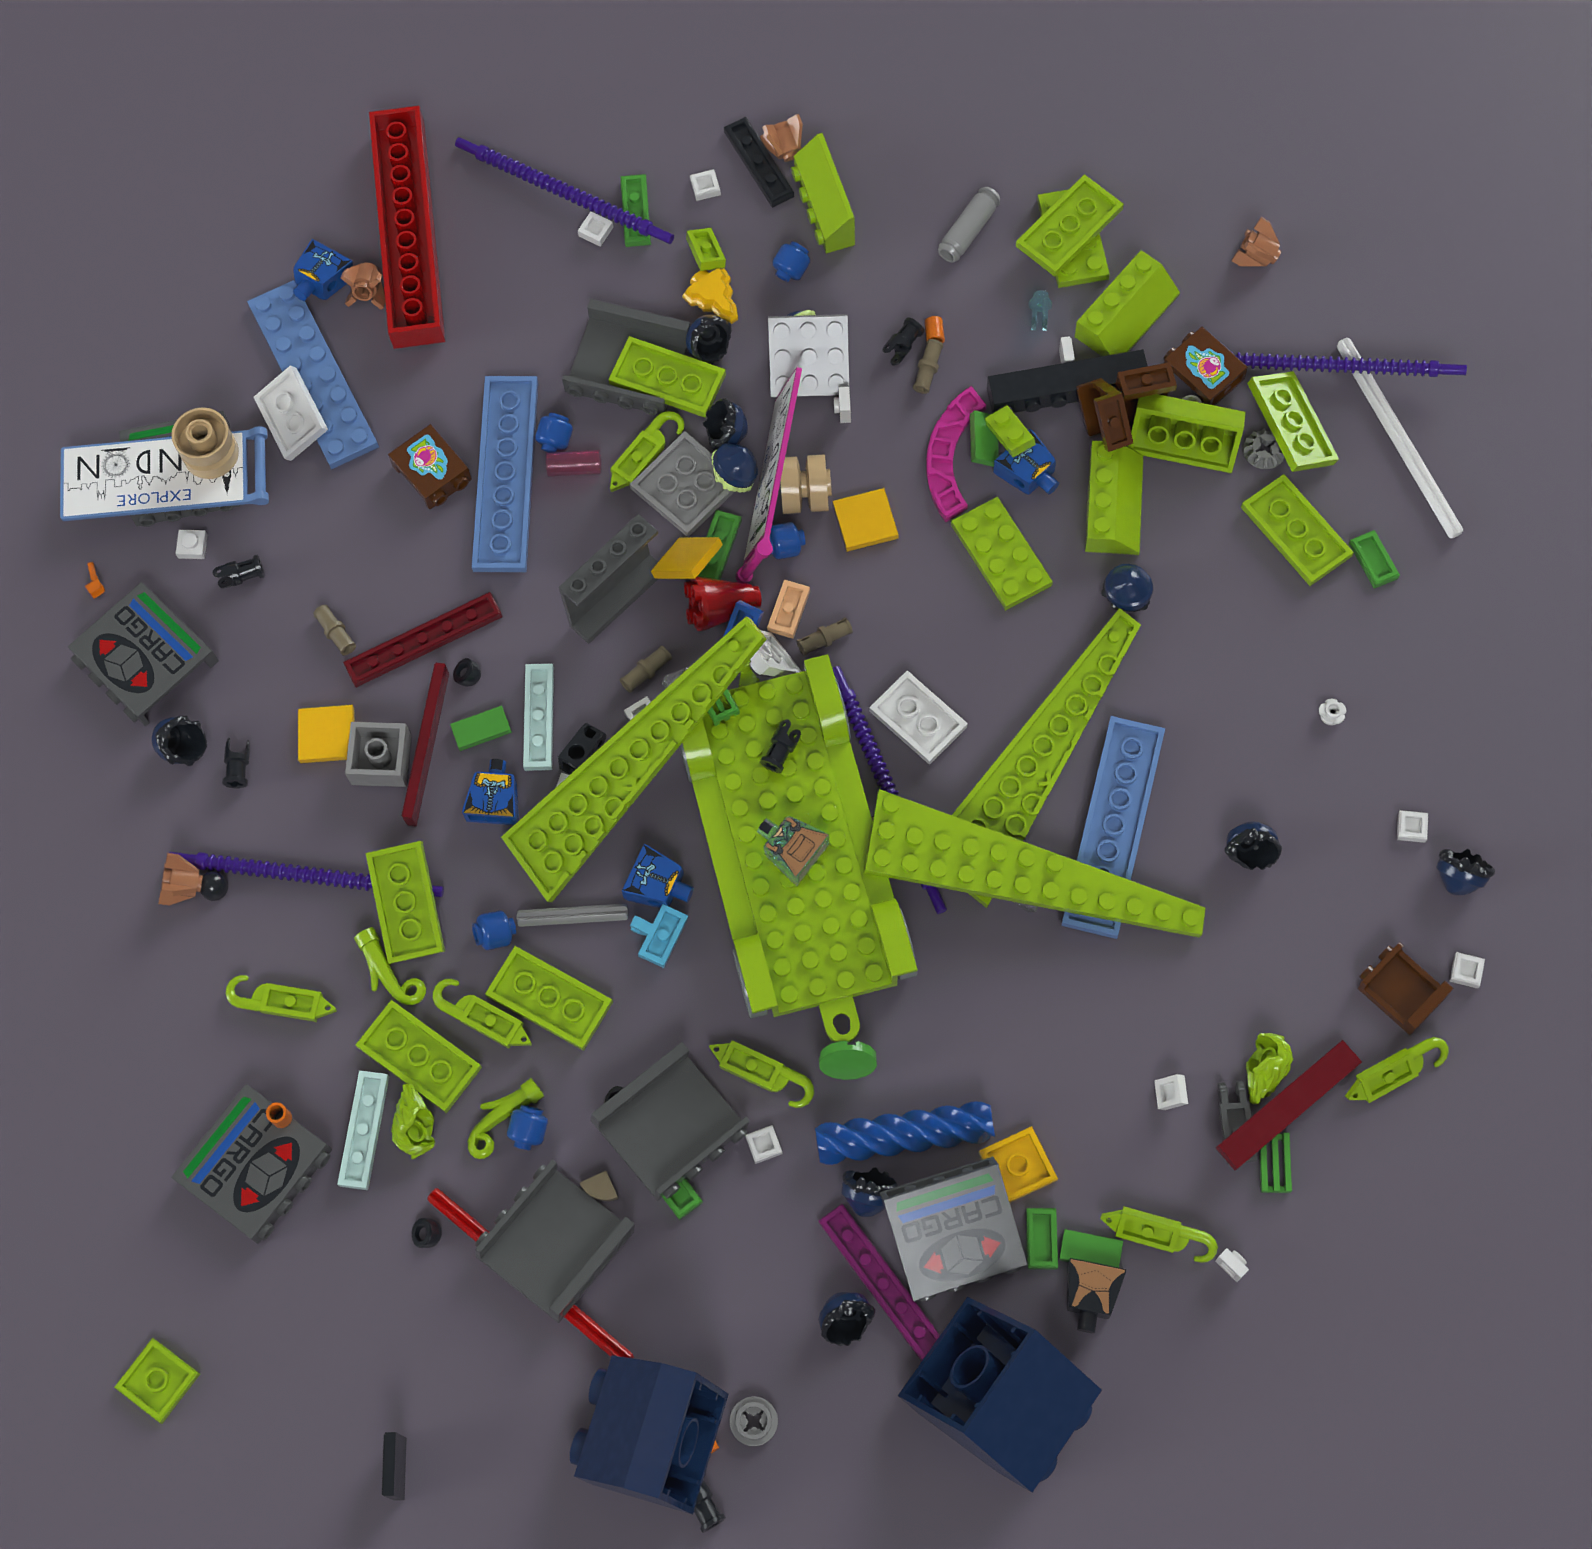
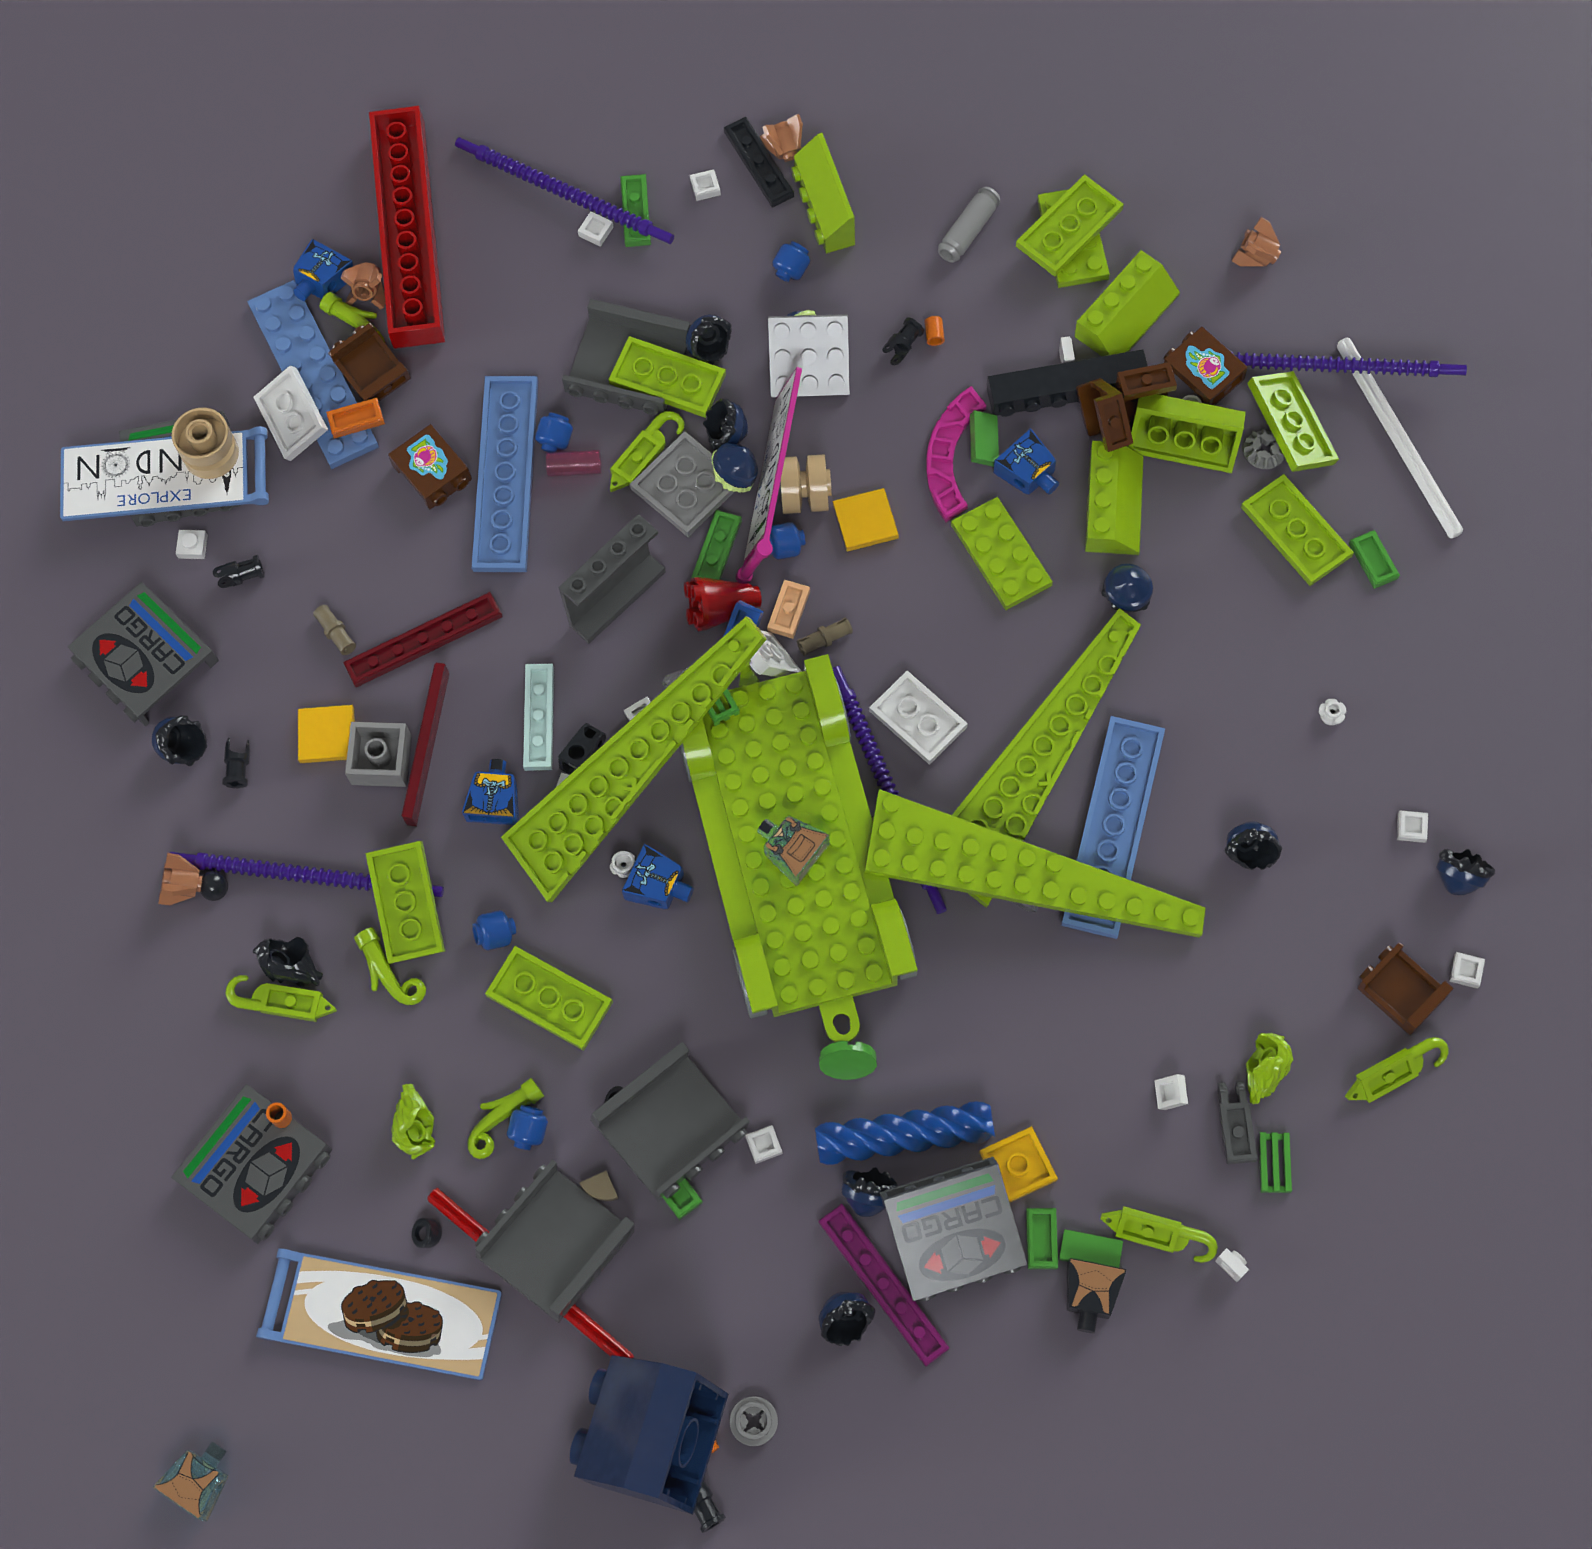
(95, 587): orange hand -> none
(157, 1380): lime tile -> none
(195, 1481): none -> torso
(287, 961): none -> black hair
(355, 317): none -> lime plant
(355, 418): none -> orange tile
(363, 1130): light aqua plate -> none
(368, 364): none -> reddish brown panel
(383, 1315): none -> flag
(394, 1466): black tile -> none
(418, 1056): lime plate -> none
(472, 674): black piece -> none
(480, 728): bright green tile -> none
(482, 1017): lime plate -> none
(572, 915): light grey axle -> none
(618, 859): none -> white plate
(645, 669): dark tan pin -> none
(660, 935): medium azure plate -> none
(686, 558): yellow tile -> none
(705, 249): lime plate -> none
(712, 294): yellow rock -> none
(761, 1070): lime plate -> none
(780, 747): black piece -> none
(842, 405): white plate -> none
(928, 366): dark tan pin -> none
(1001, 1393): dark blue slope -> none
(1010, 431): lime plate -> none
(1040, 303): clear light blue arm -> none
(1288, 1105): dark red tile -> none

